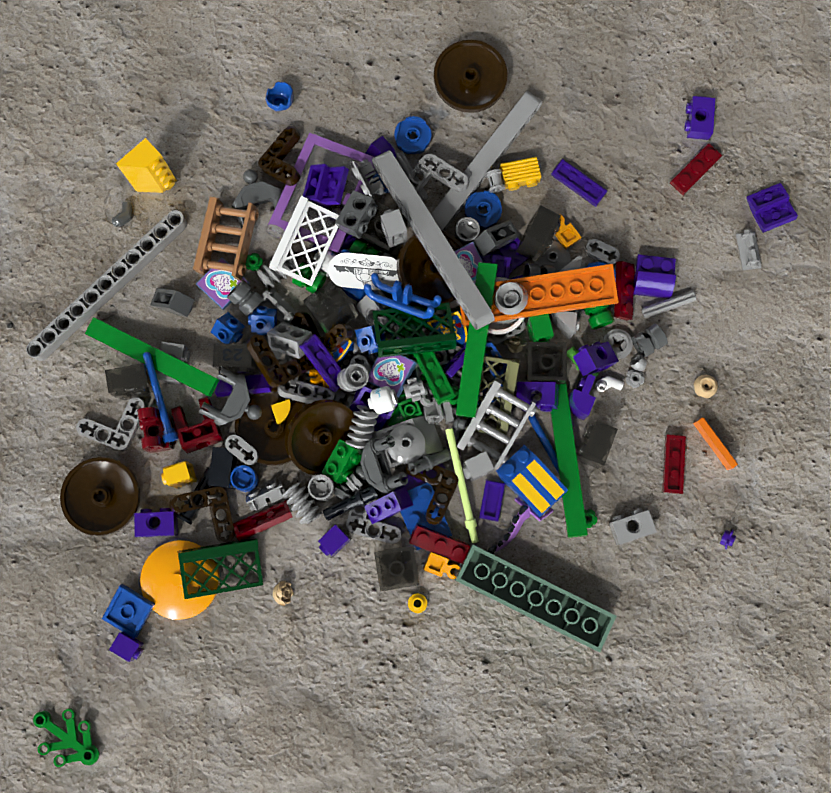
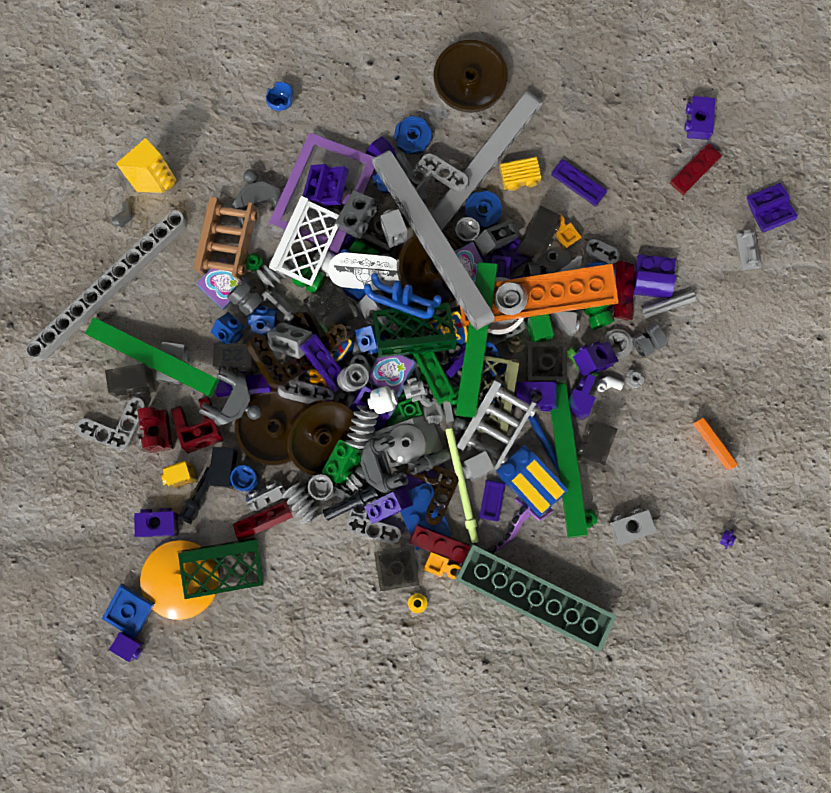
(68, 738): green plant -> none
(100, 496): dark brown dish -> none
(169, 433): blue piece -> none
(172, 302): dark grey slope -> none
(214, 507): dark brown beam -> none
(238, 453): light grey beam -> none
(270, 164): dark brown beam -> none
(281, 410): yellow tile -> none
(282, 593): tan plate -> none
(333, 541): dark purple brick -> none
(361, 172): light grey hinge -> none
(495, 180): light grey bush -> none
(638, 363): light grey hinge -> none
(674, 464): dark red plate -> none
(701, 390): tan plate -> none

